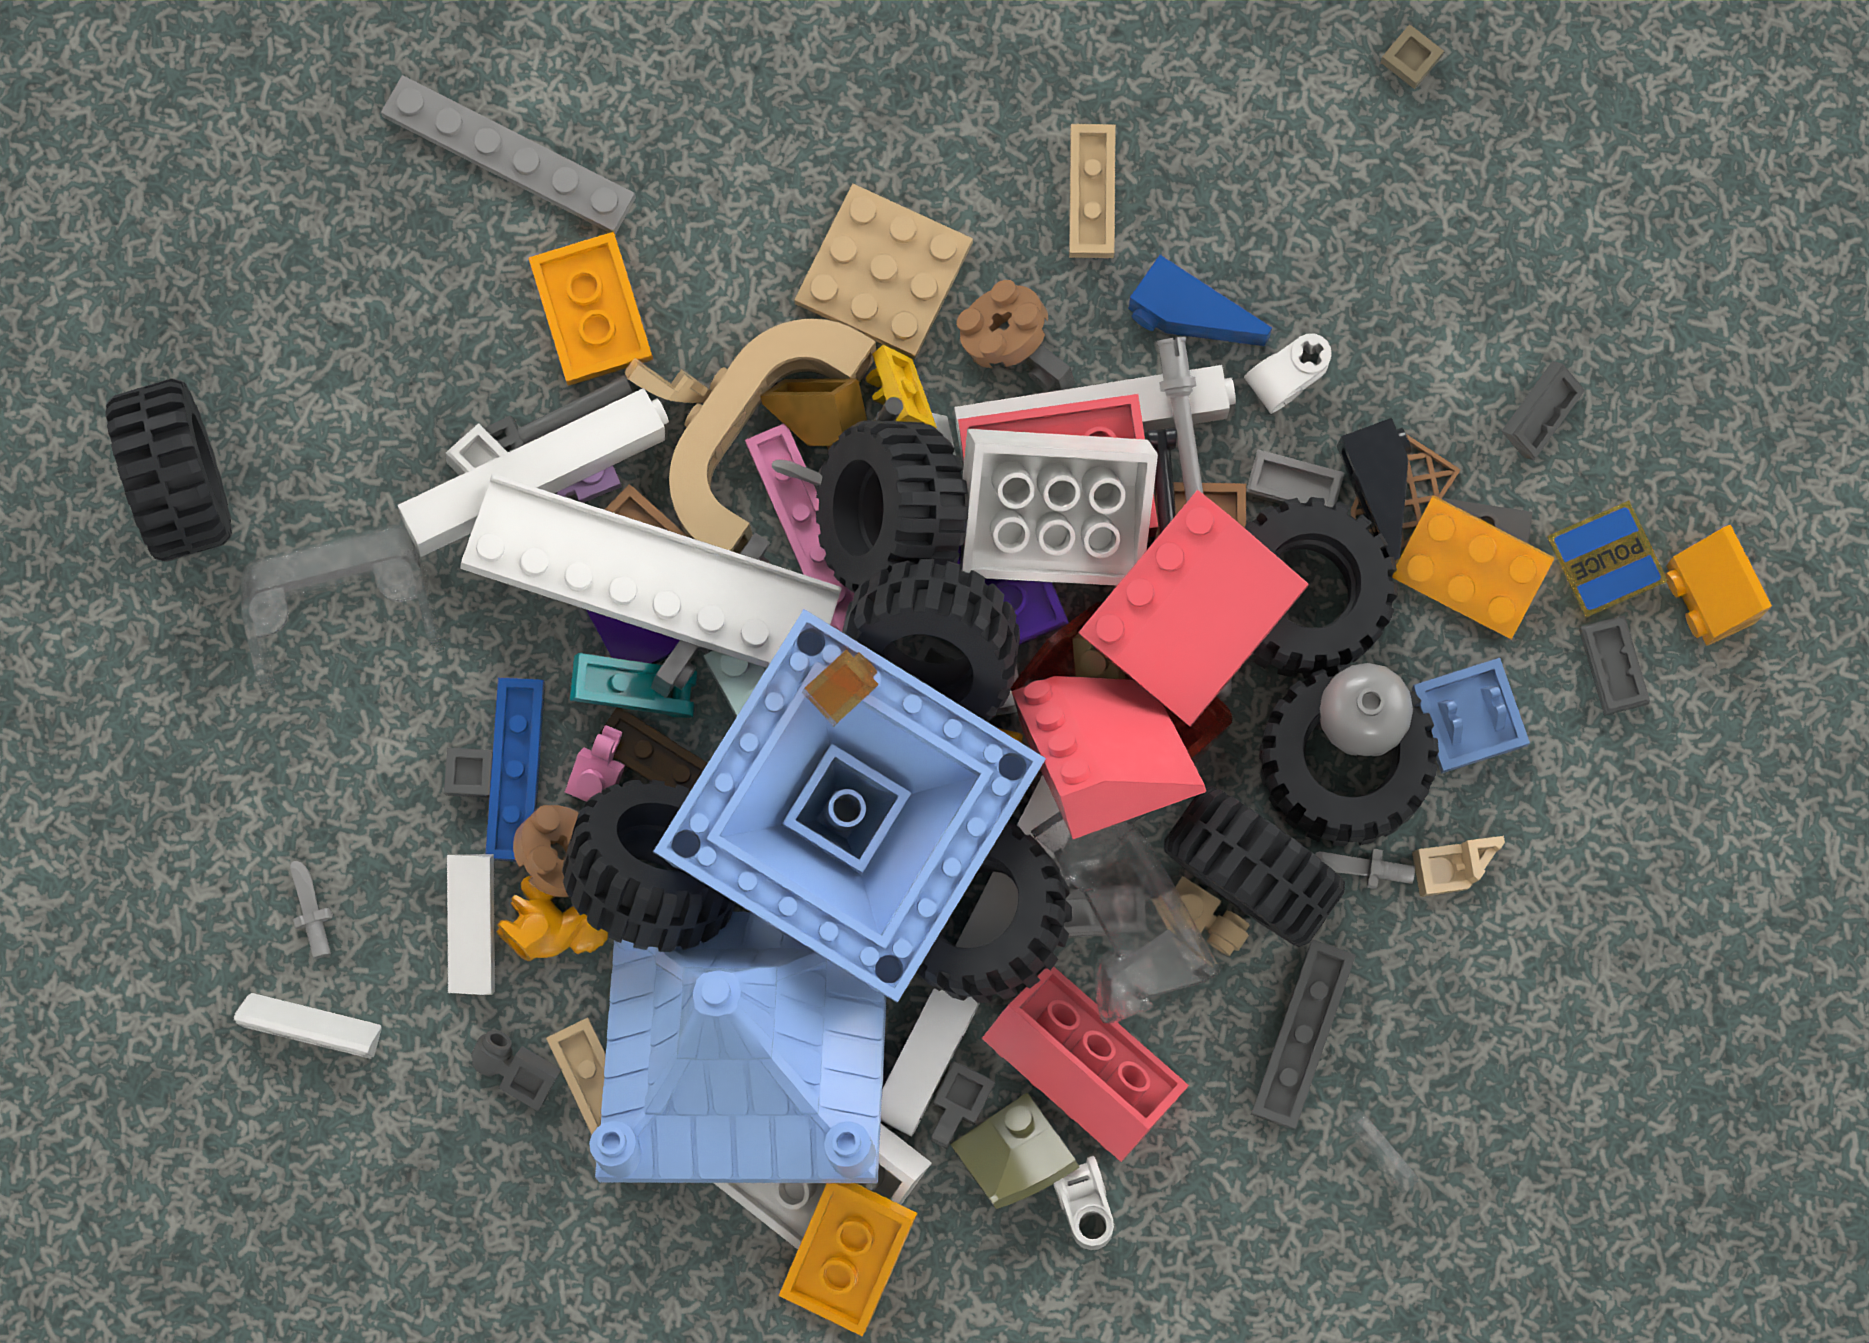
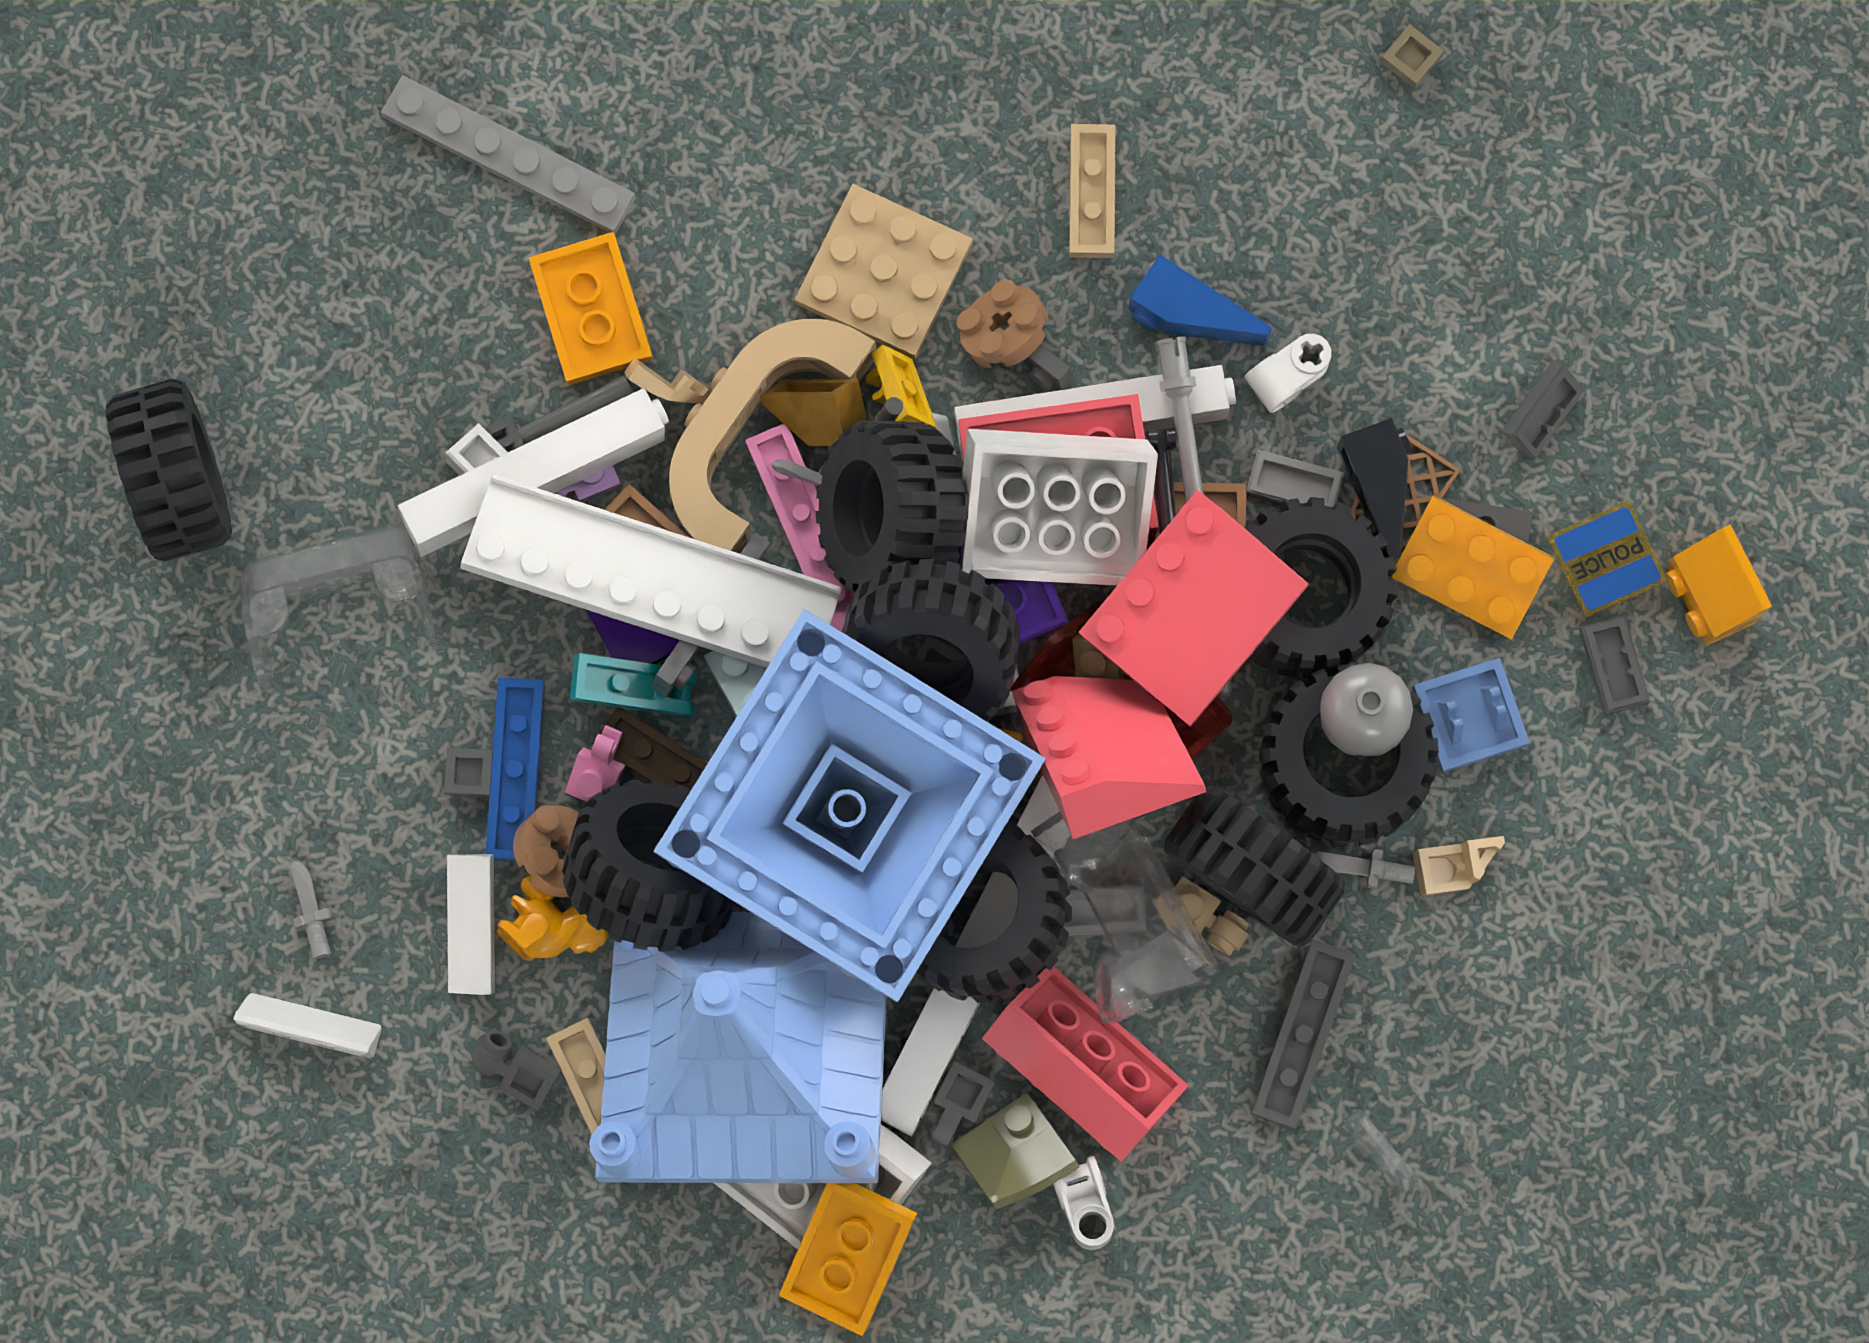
(842, 686): clear orange brick -> none

